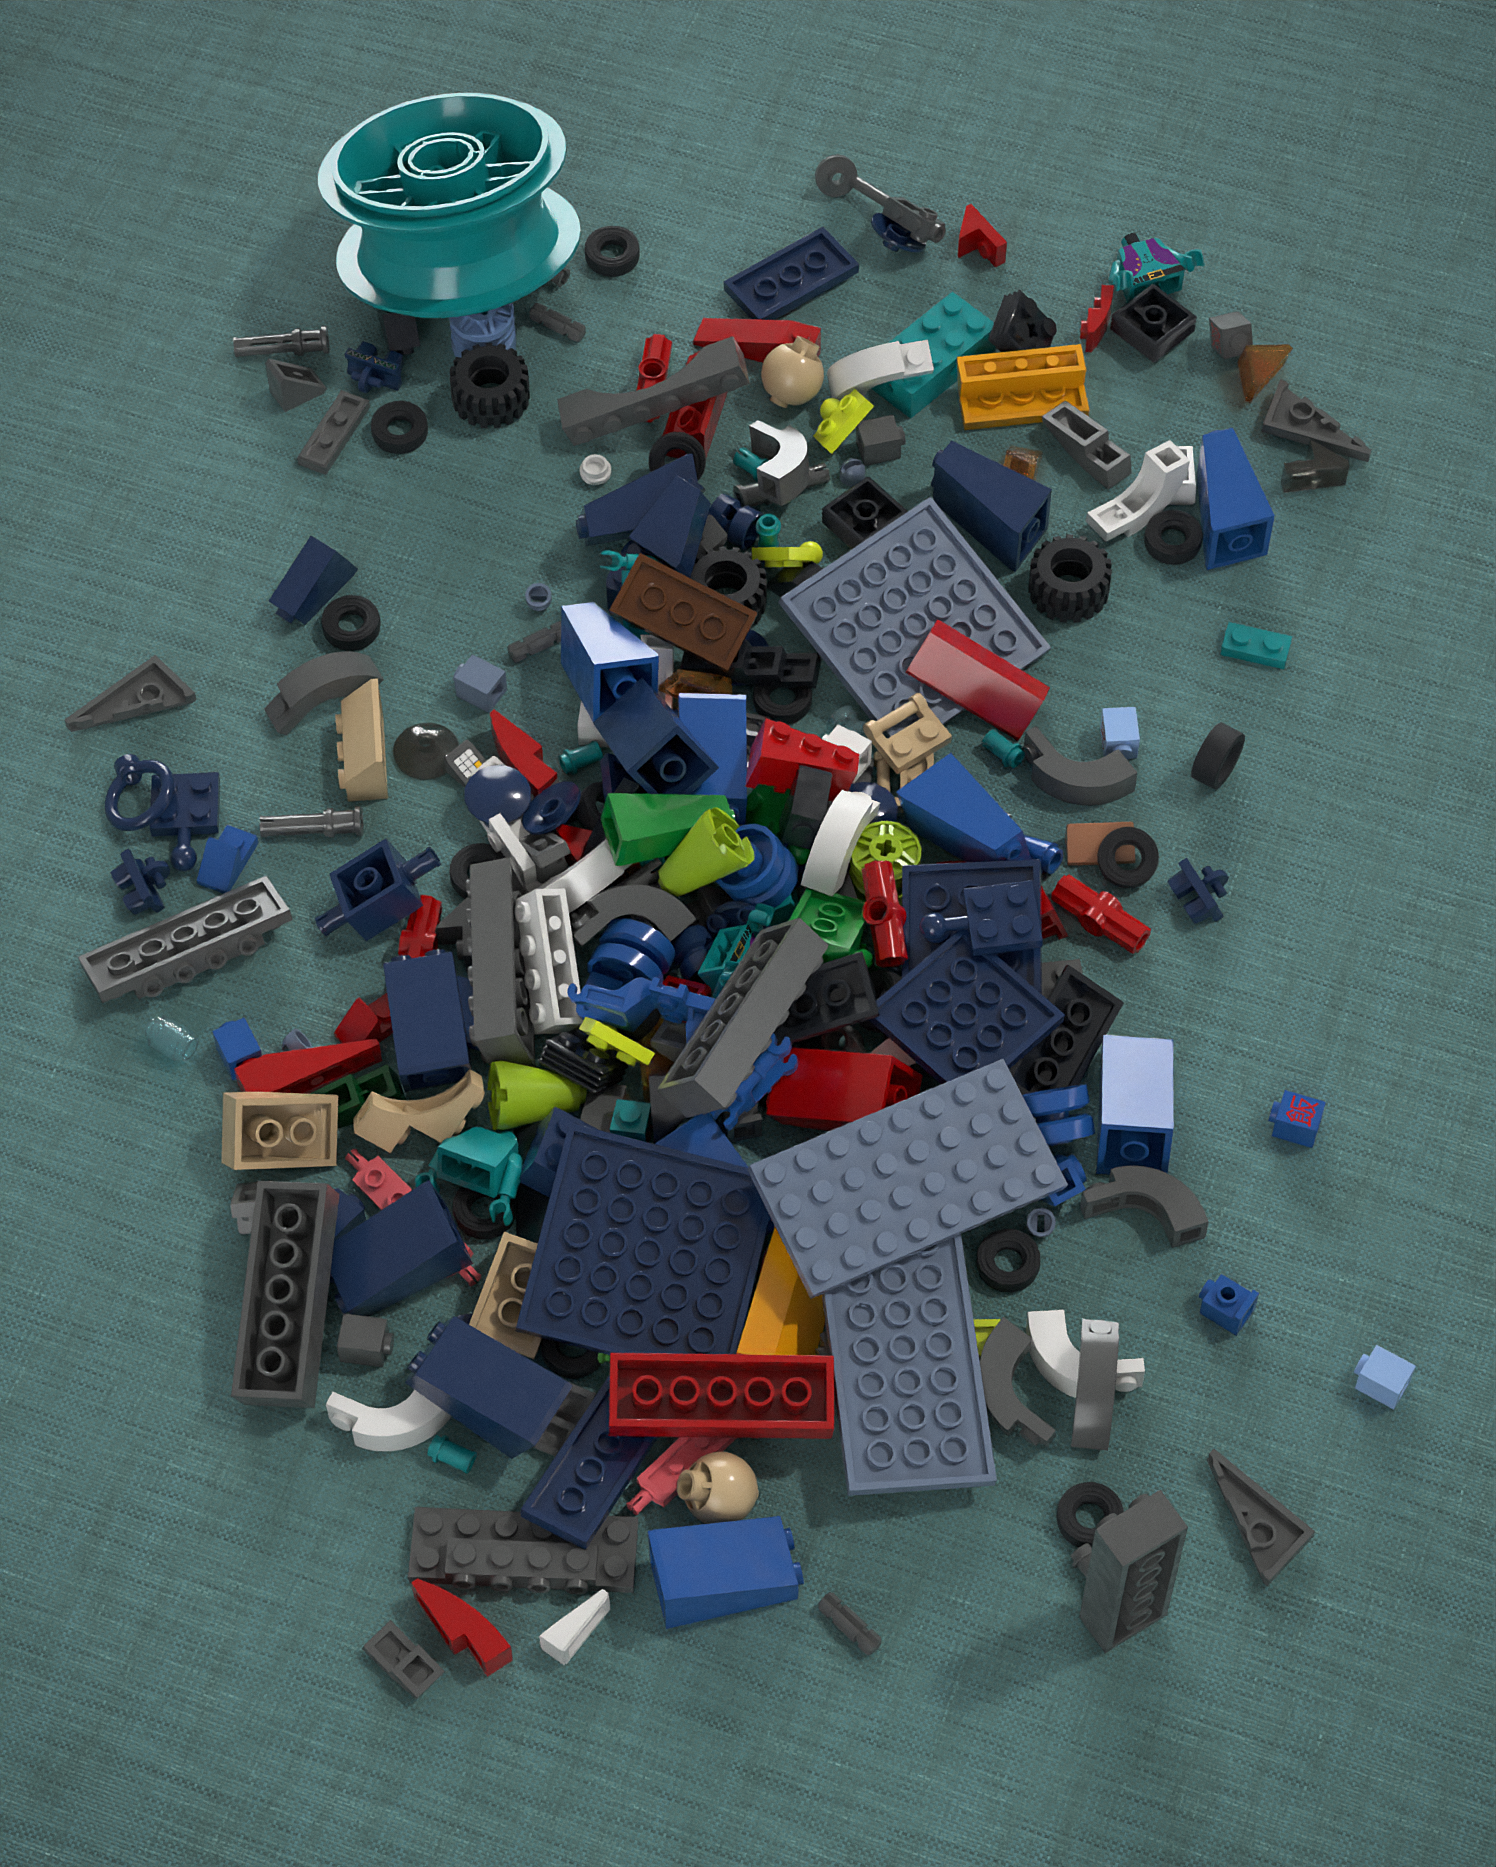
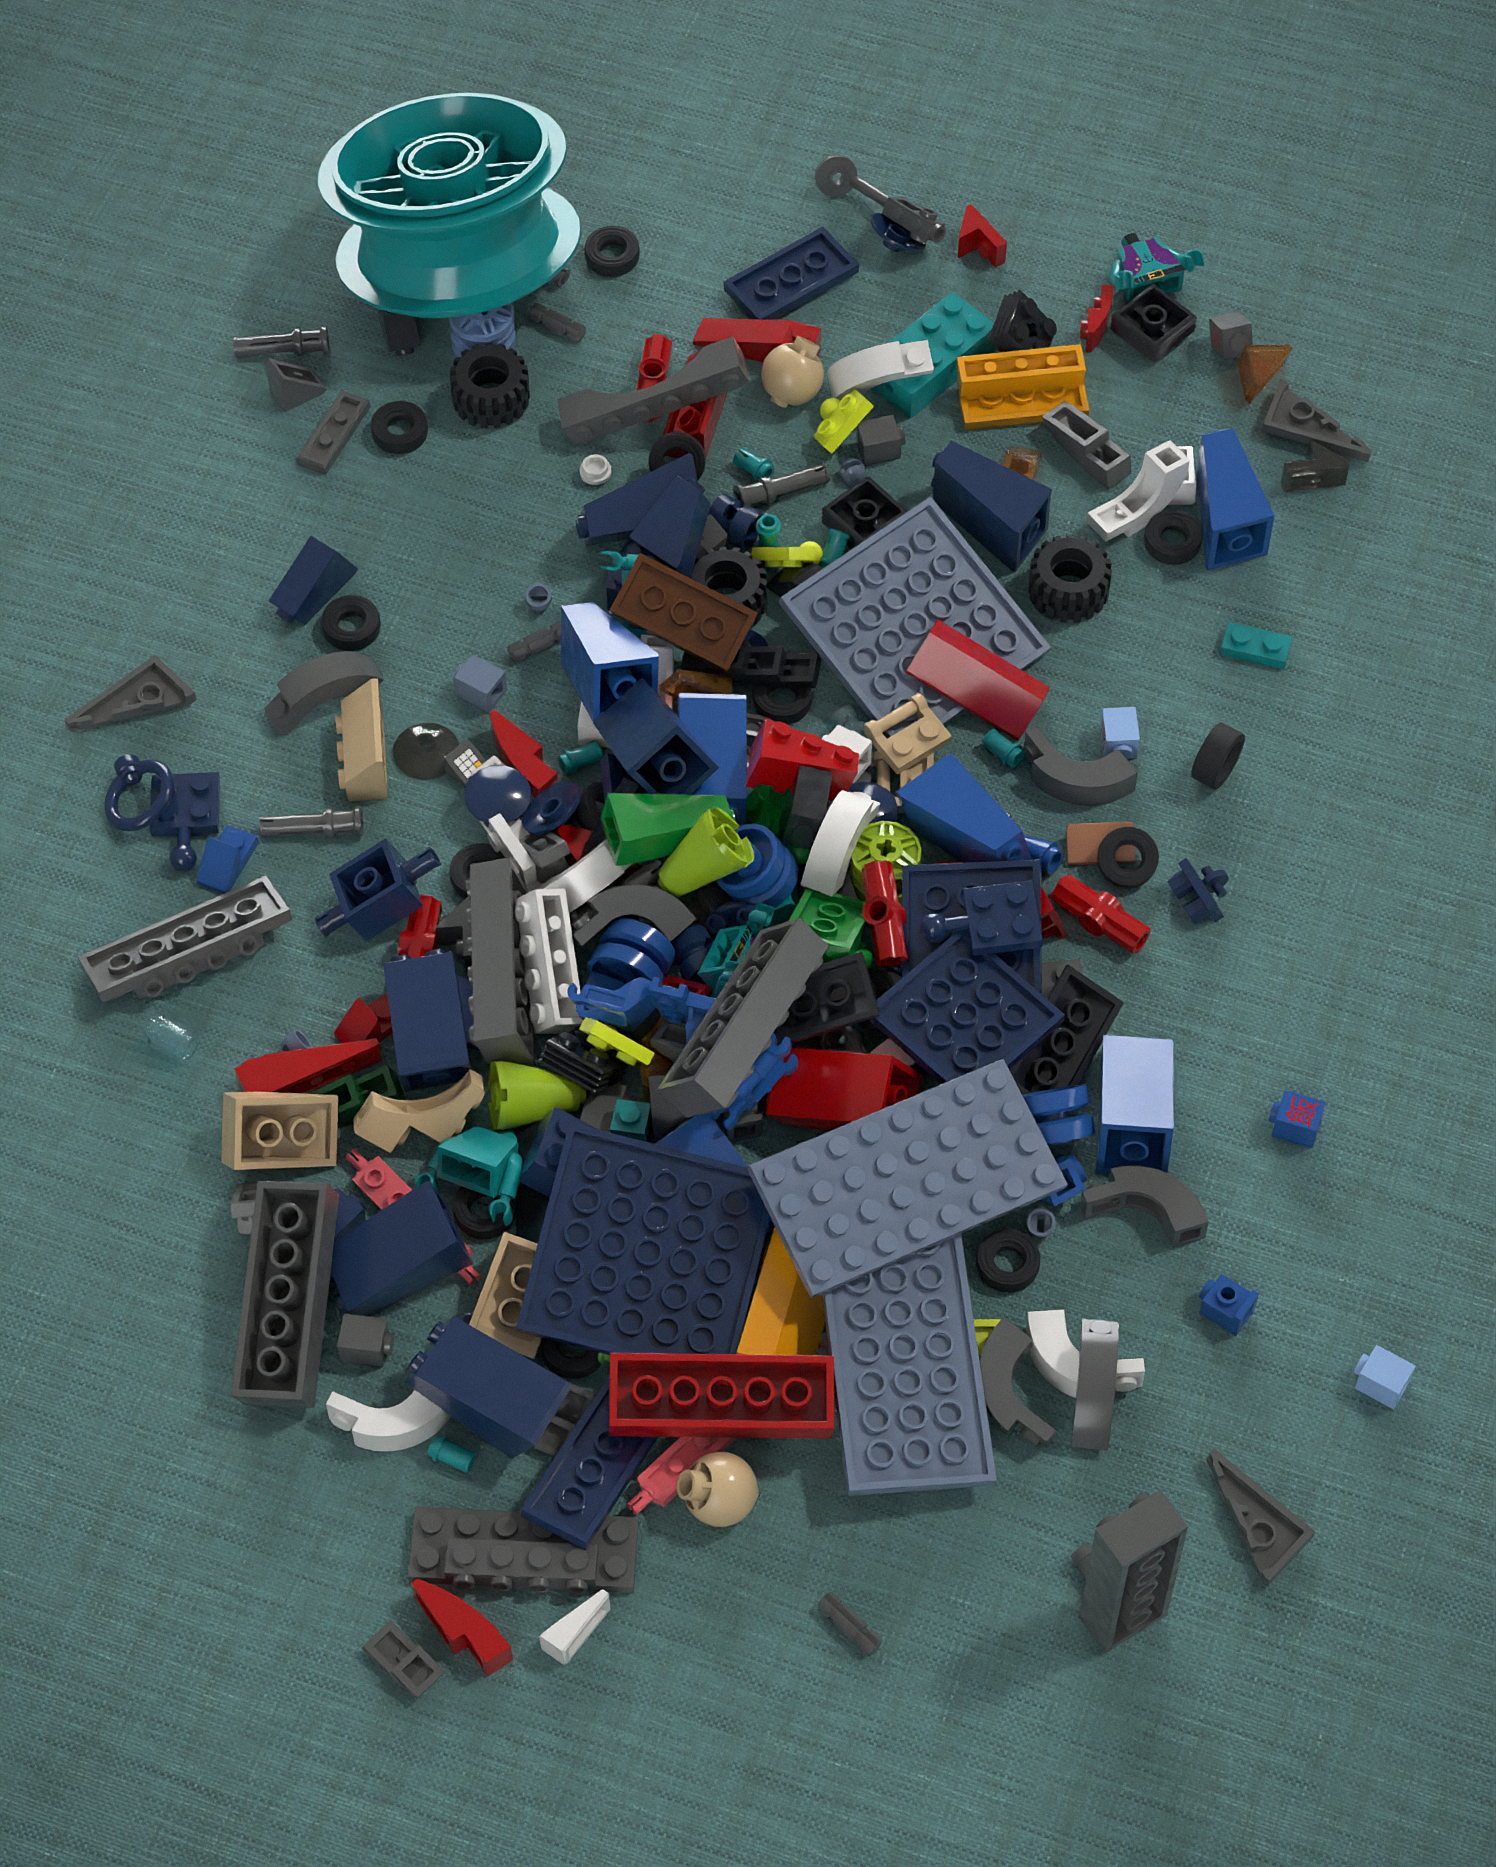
(143, 877): dark blue hips -> none
(235, 1044): blue brick -> none
(373, 371): dark blue hips -> none
(722, 1568): blue slope -> none
(788, 463): dark grey arch -> none
(834, 547): none -> teal pin
(1077, 1496): black tyre -> none

